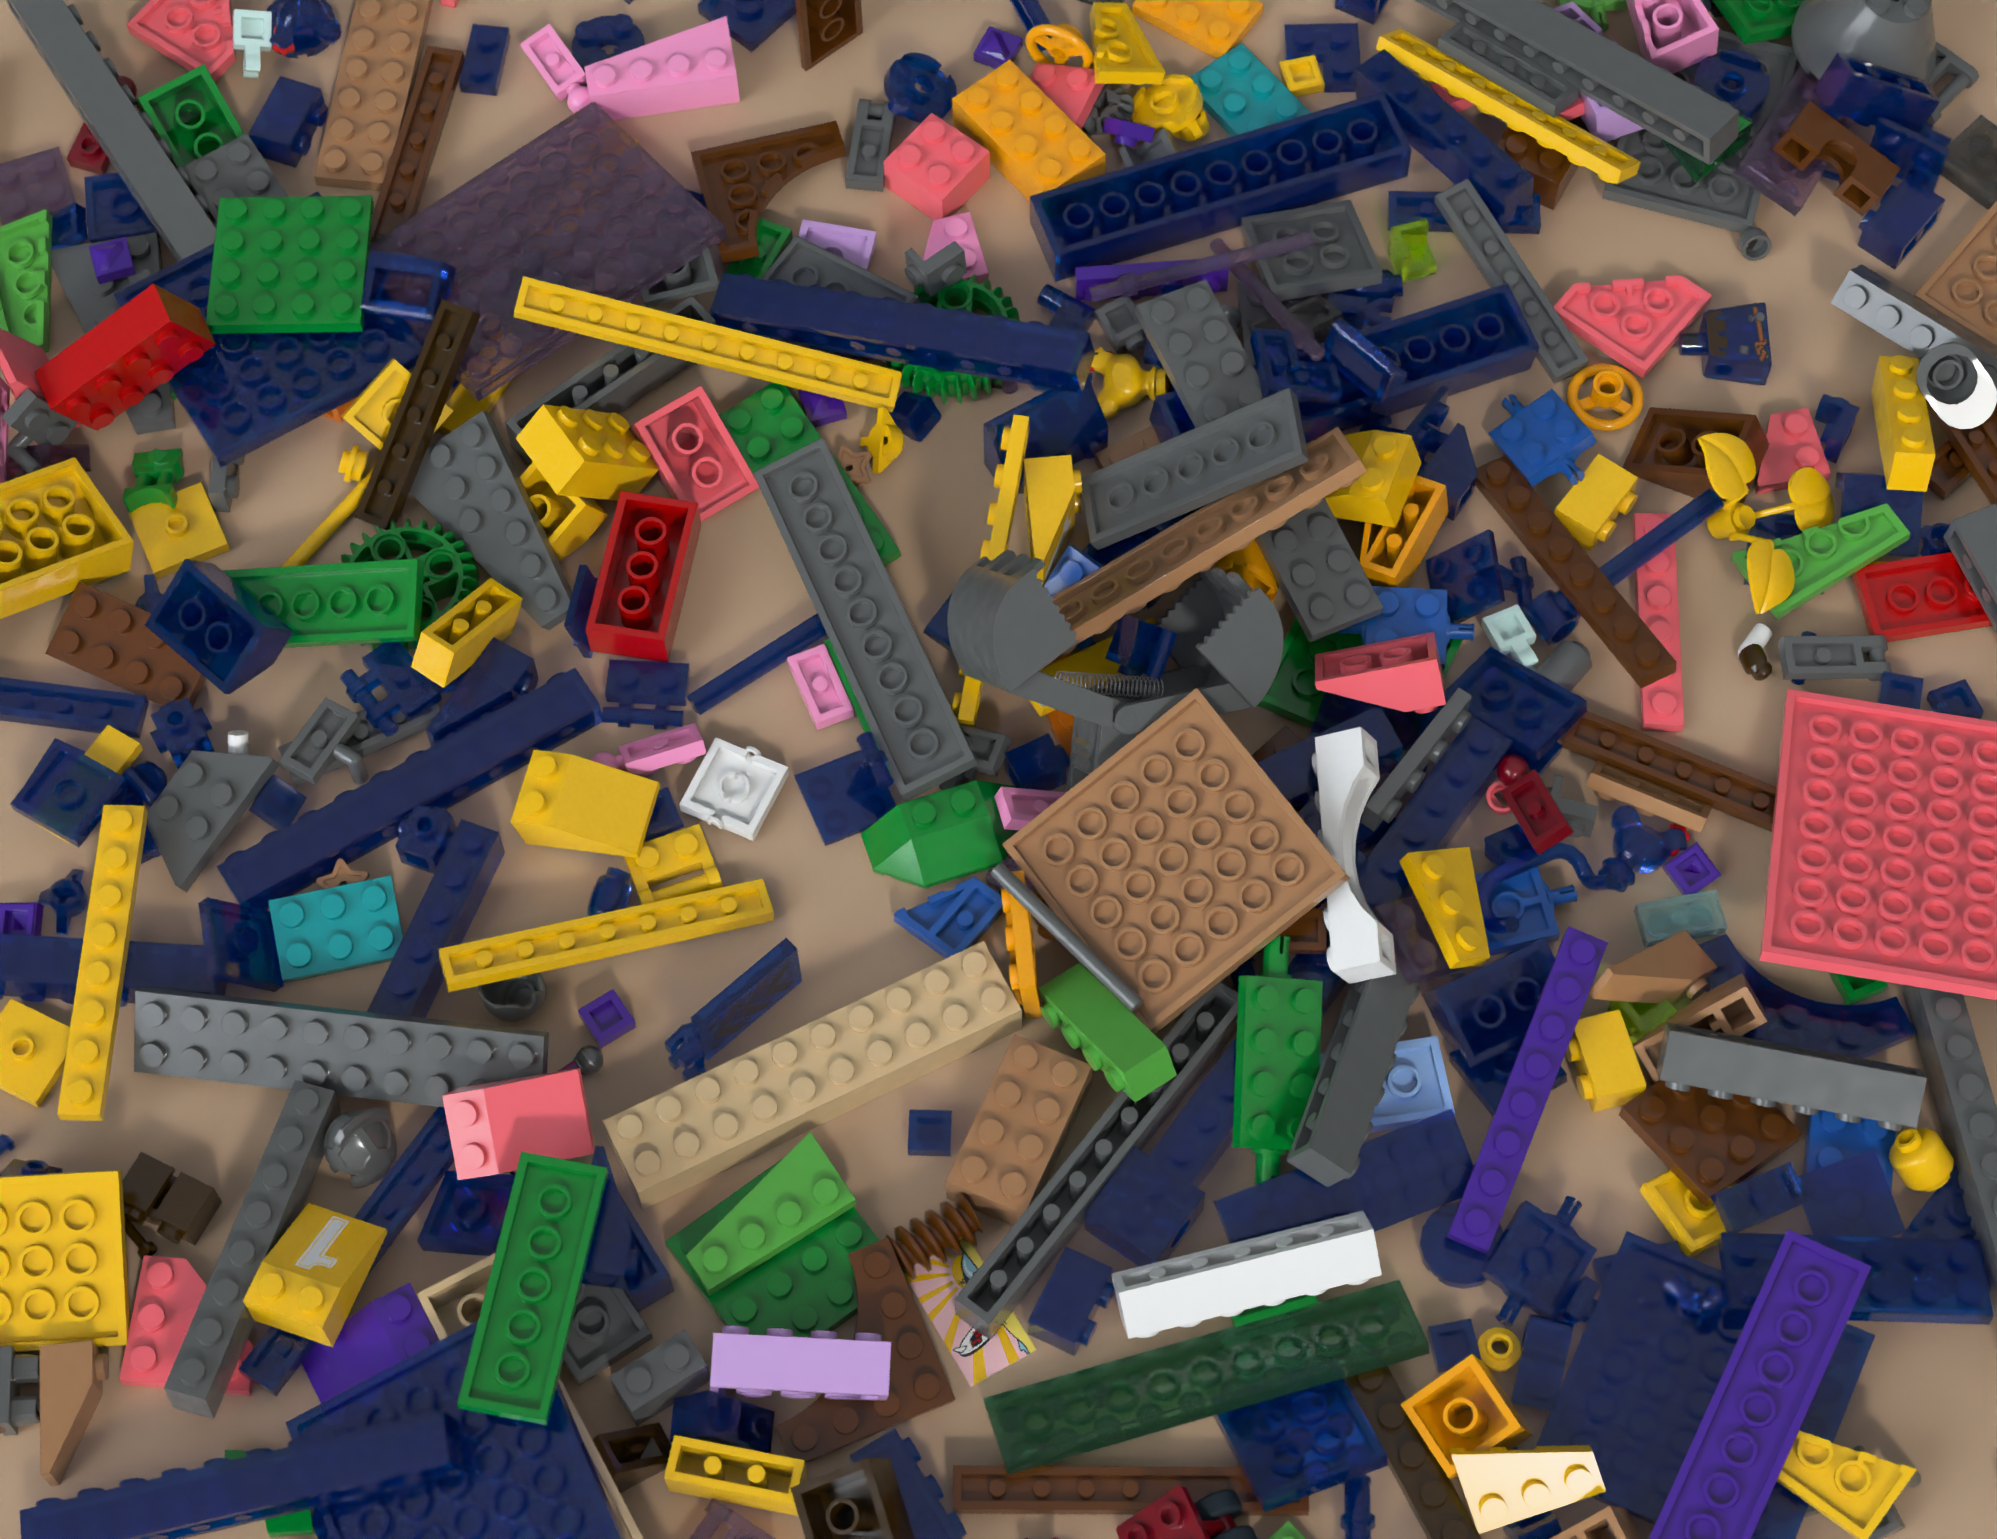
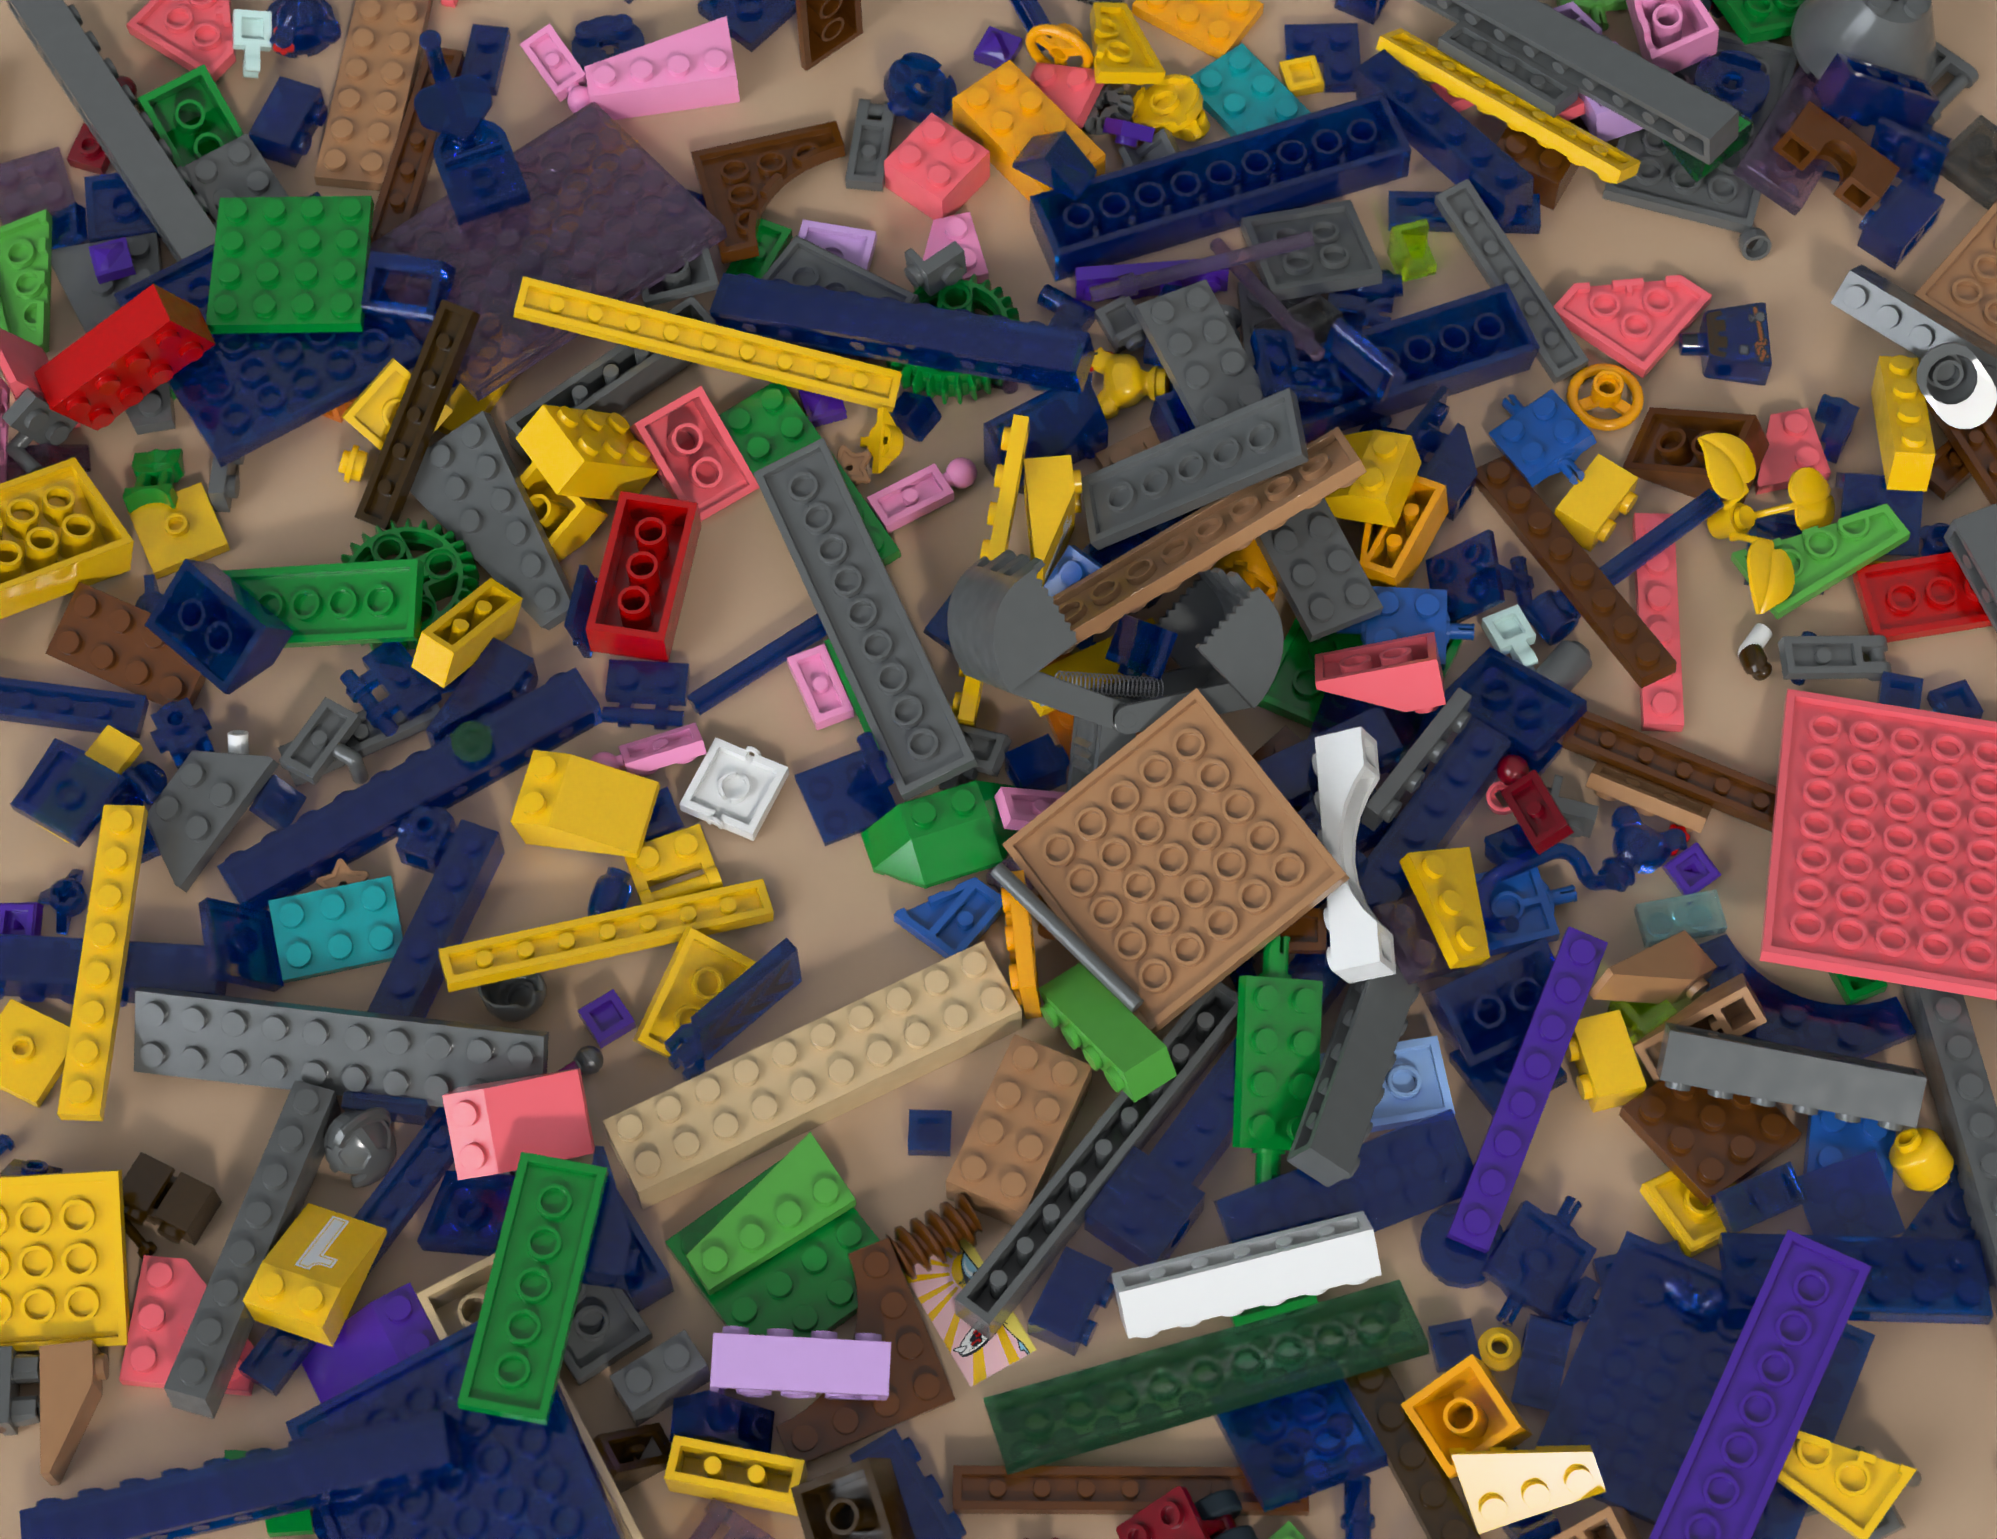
(329, 525): yellow axle -> none
(400, 1108): none -> clear blue tile
(472, 741): none -> clear green plate
(477, 171): none -> clear blue plate
(691, 980): none -> yellow wing
(920, 493): none -> bright pink plate
(1056, 163): none -> clear blue slope

